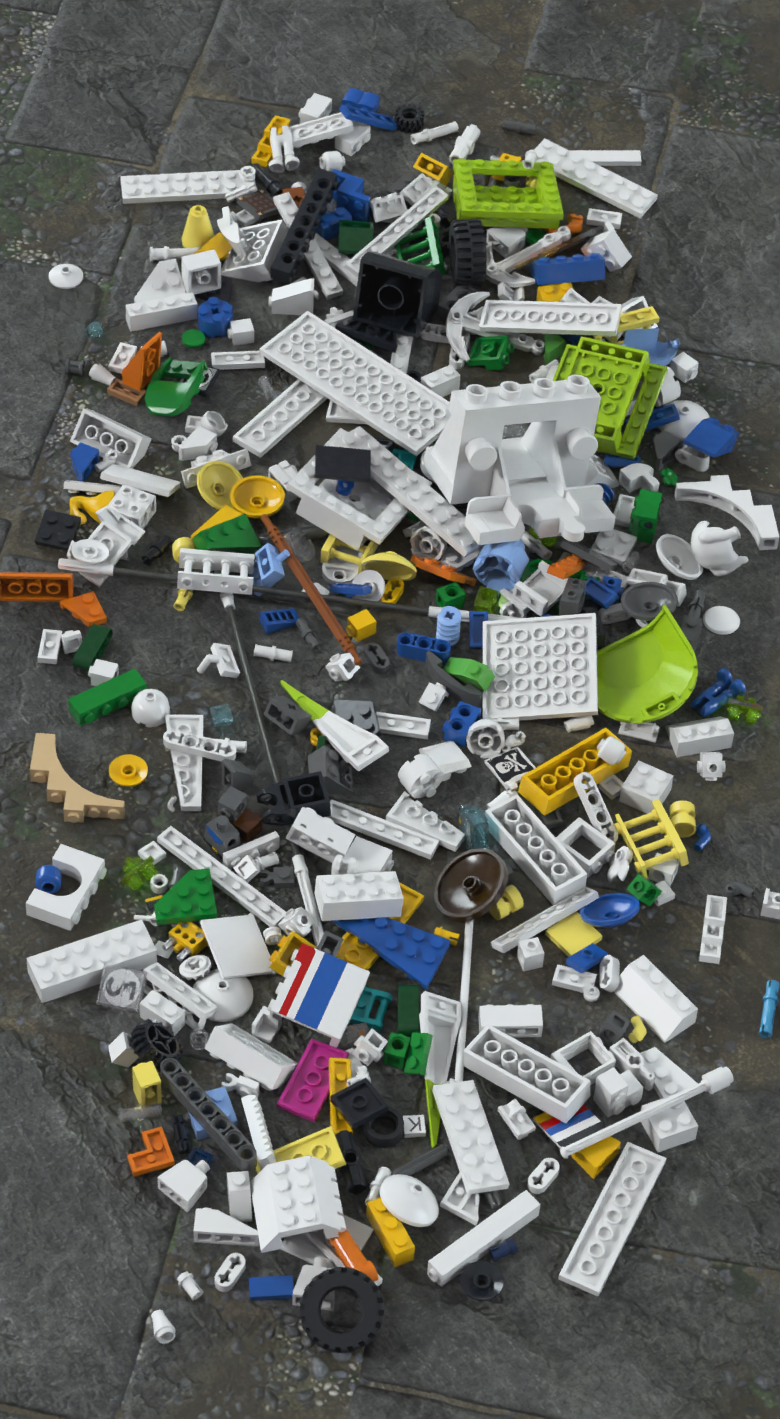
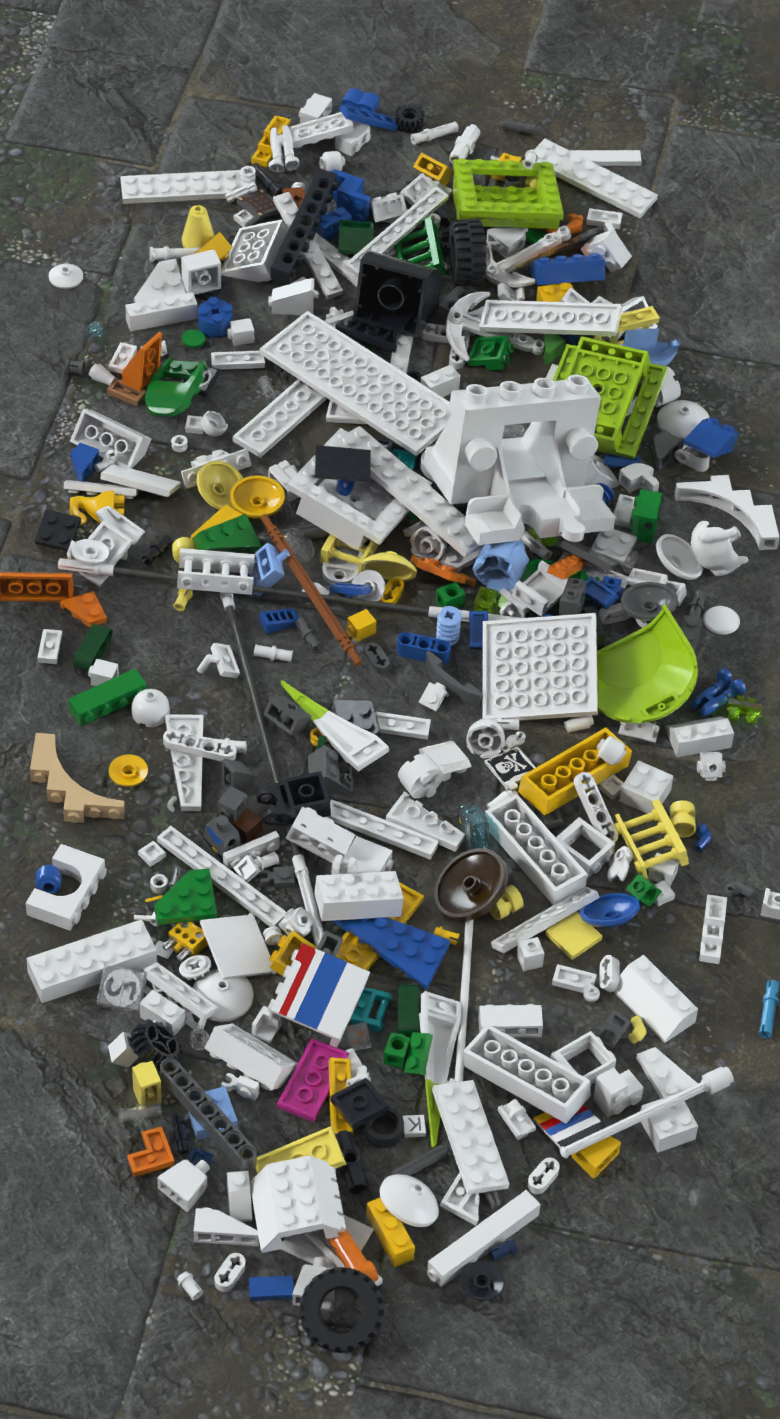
(71, 641): white tile -> none
(132, 877): clear neon green hips -> none
(134, 505): white bracket -> none
(163, 1329): white cone -> none
(199, 443): white slope -> none
(221, 715): clear light blue plate -> none
(232, 232): white slope -> none
(258, 1130): white gear -> none
(341, 667): white brick -> none
(369, 1047): white brick -> none
(374, 1193): white pin -> none
(459, 723): blue brick -> none
(470, 672): bright green slope -> none
(542, 371): white axle -> none
(586, 958): blue plate -> none
(612, 1219): white plate -> none
(629, 1058): white piece -> none
(661, 417): blue tile -> none
(669, 477): green plant -> none
(684, 367): white brick -> none

